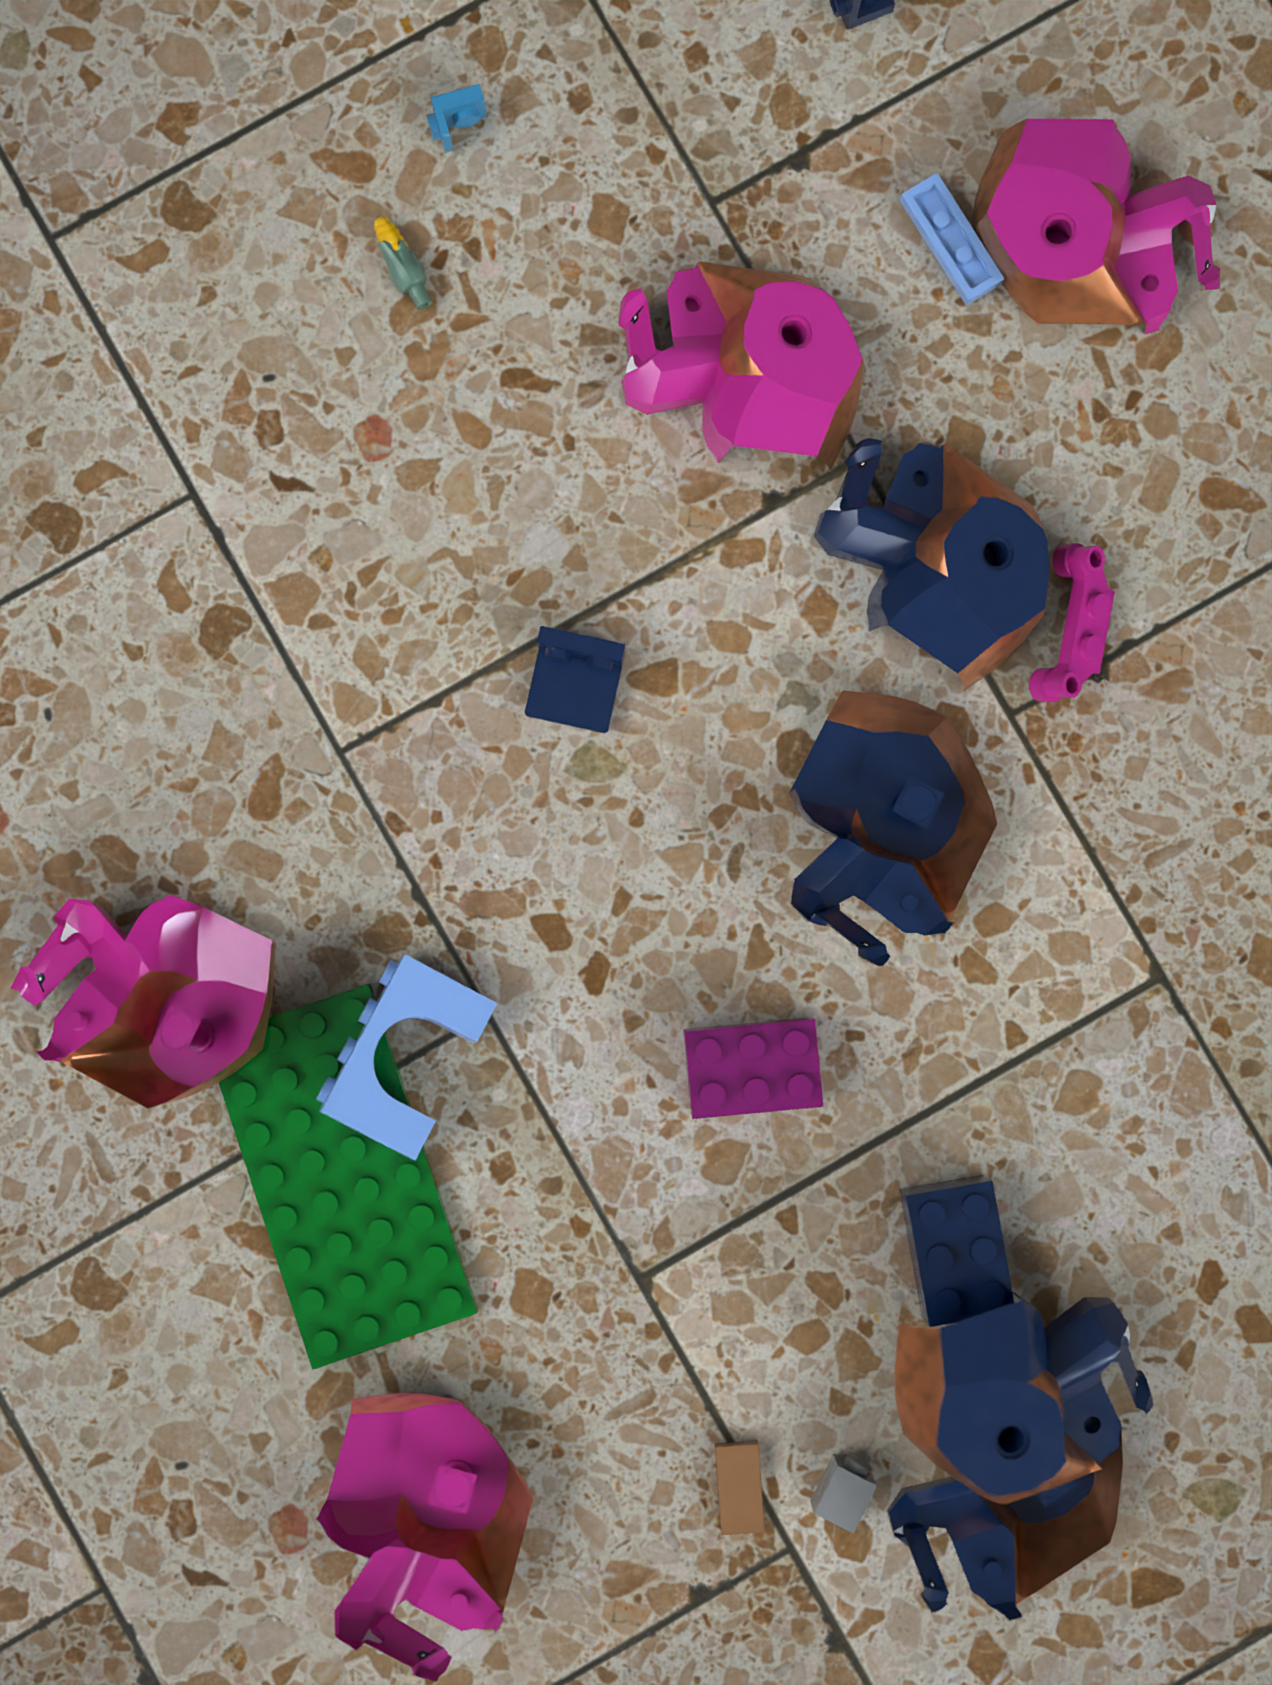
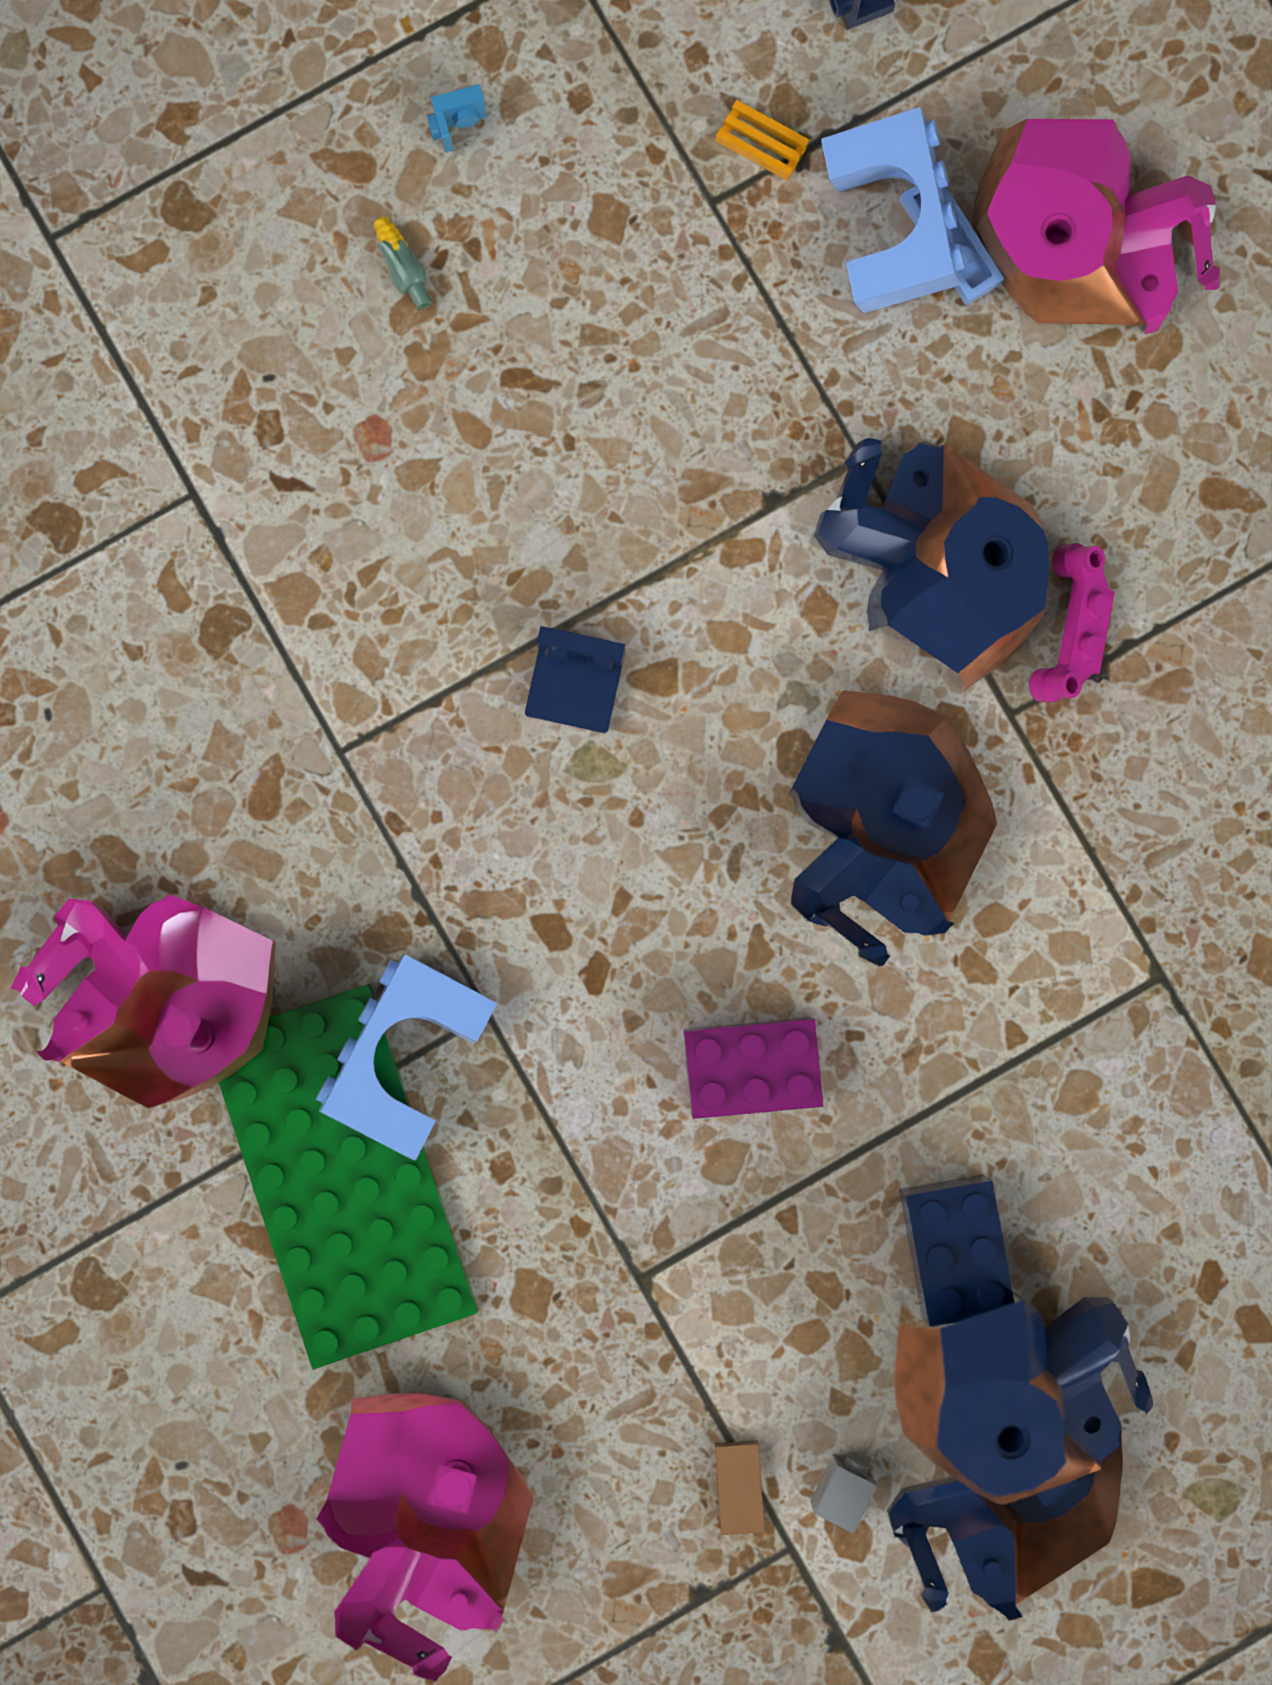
(758, 354): dark pink piece -> none
(770, 126): none -> light orange tile
(927, 258): none -> light blue arch

